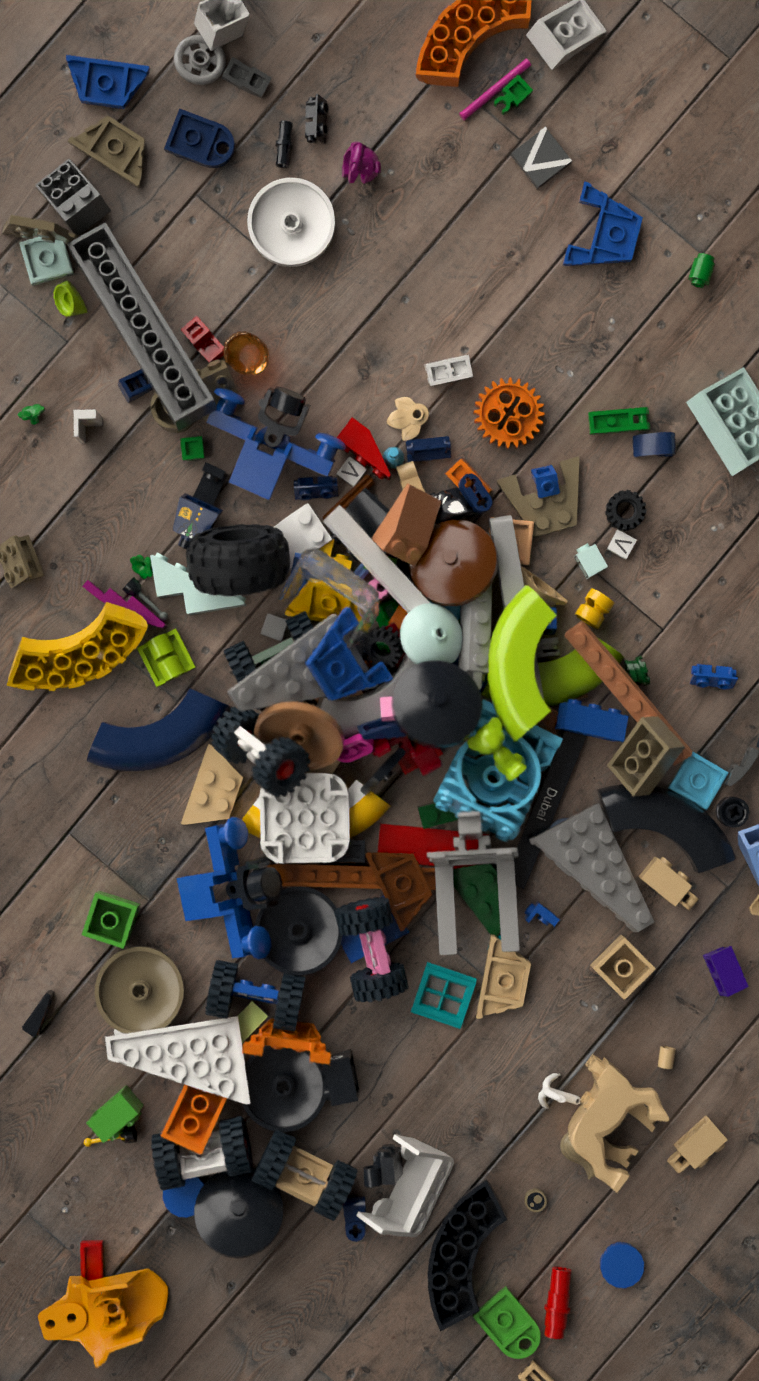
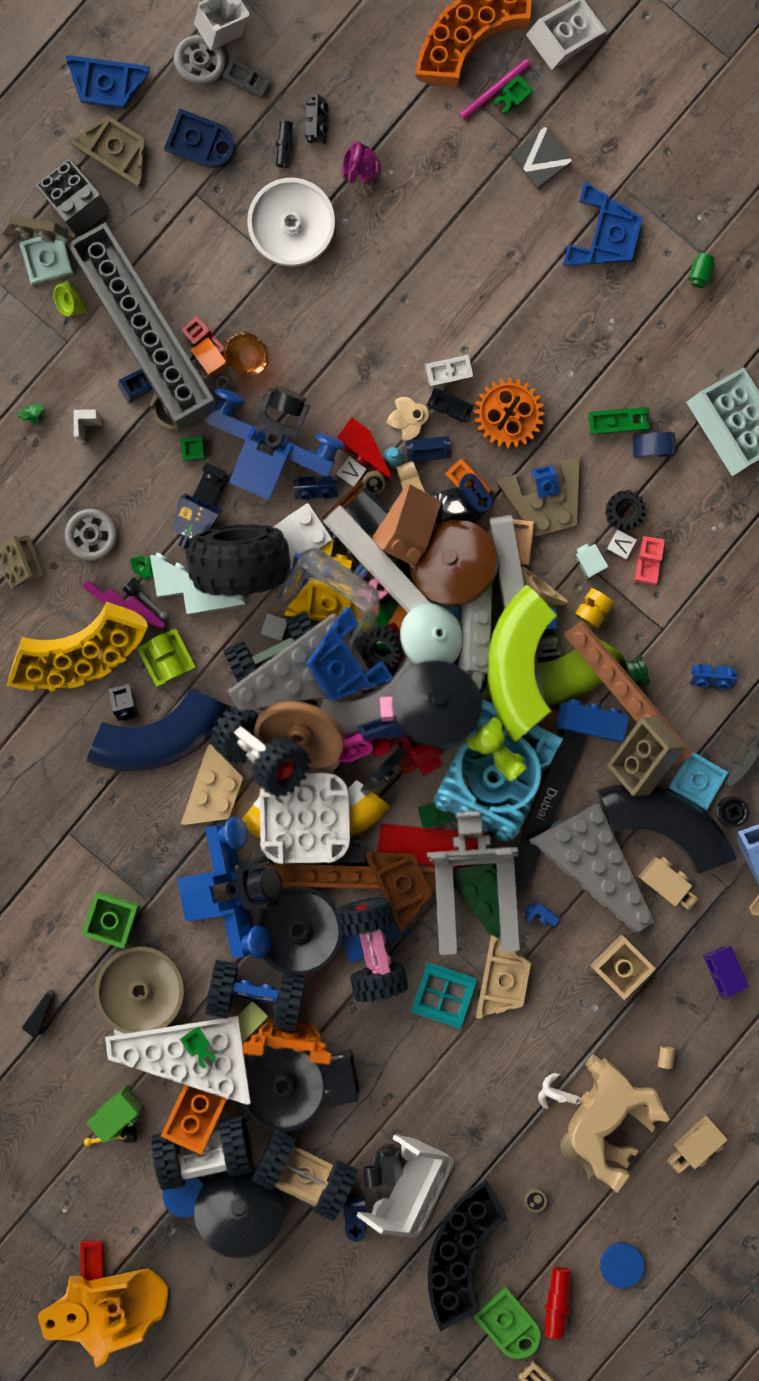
(83, 551): none -> light grey plate
(123, 702): none -> black bracket
(195, 1044): none -> green plate
(209, 357): none -> orange slope
(374, 482): none -> dark tan tile
(450, 405): none -> black hinge
(649, 561): none -> coral slope

